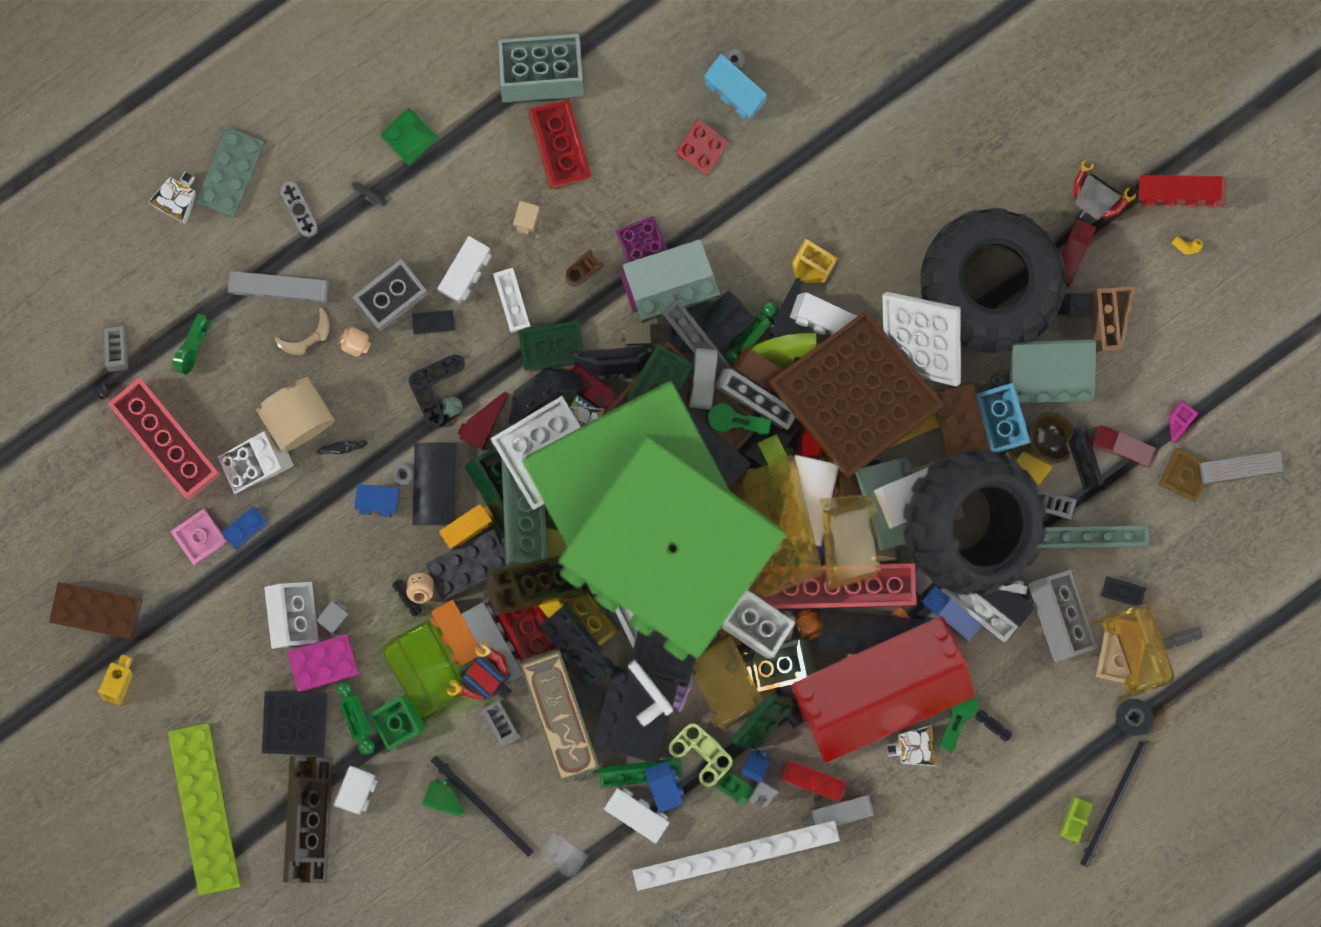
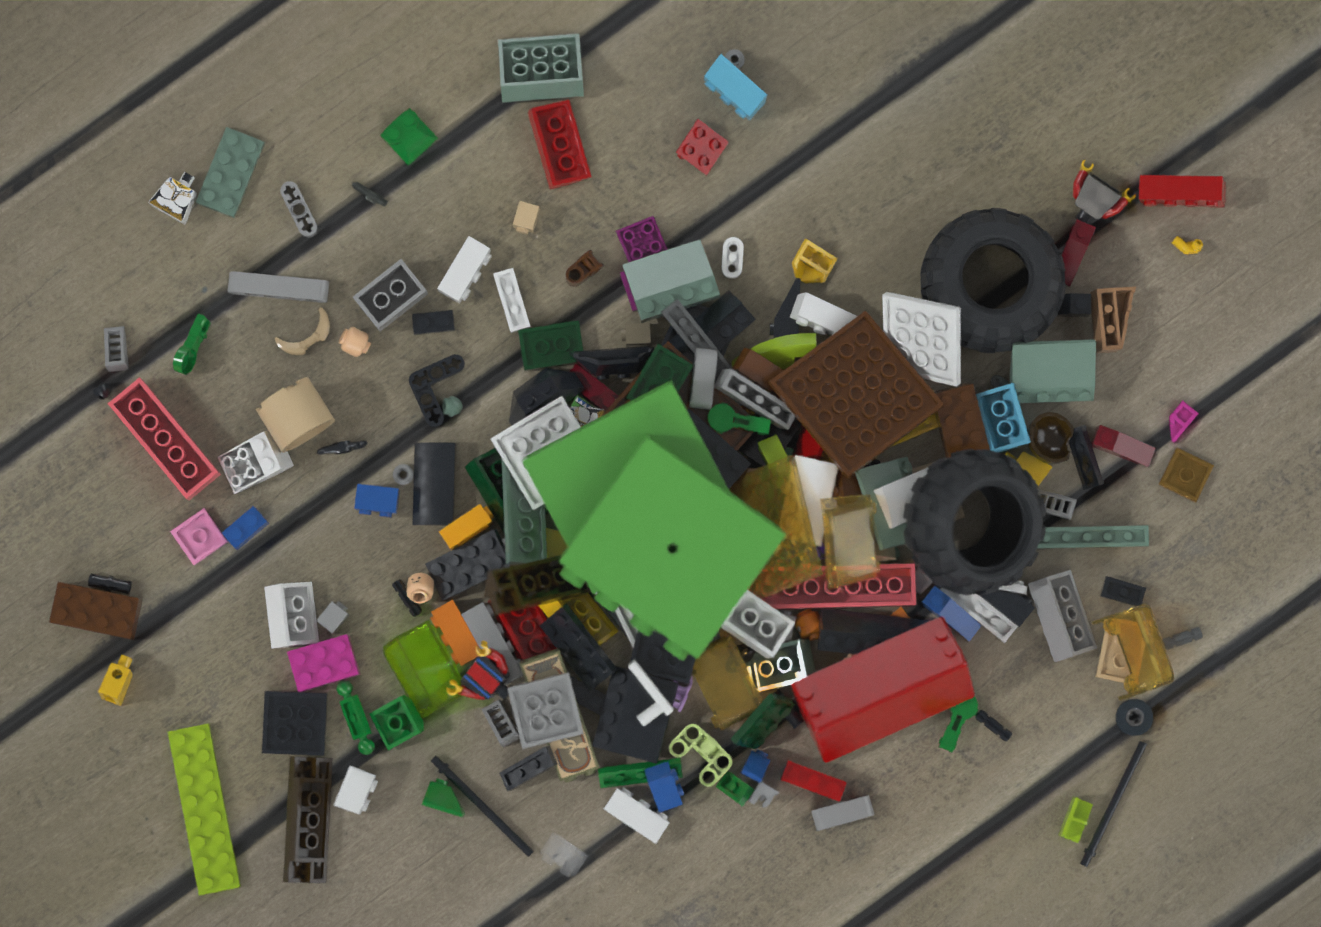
(109, 583): none -> black pin
(481, 424): dark red slope -> none
(528, 768): none -> black plate
(545, 710): none -> light grey plate
(732, 258): none -> white plate
(736, 855): white plate -> none
(752, 333): green plate -> none
(914, 747): torso -> none
(1241, 467): light grey tile -> none

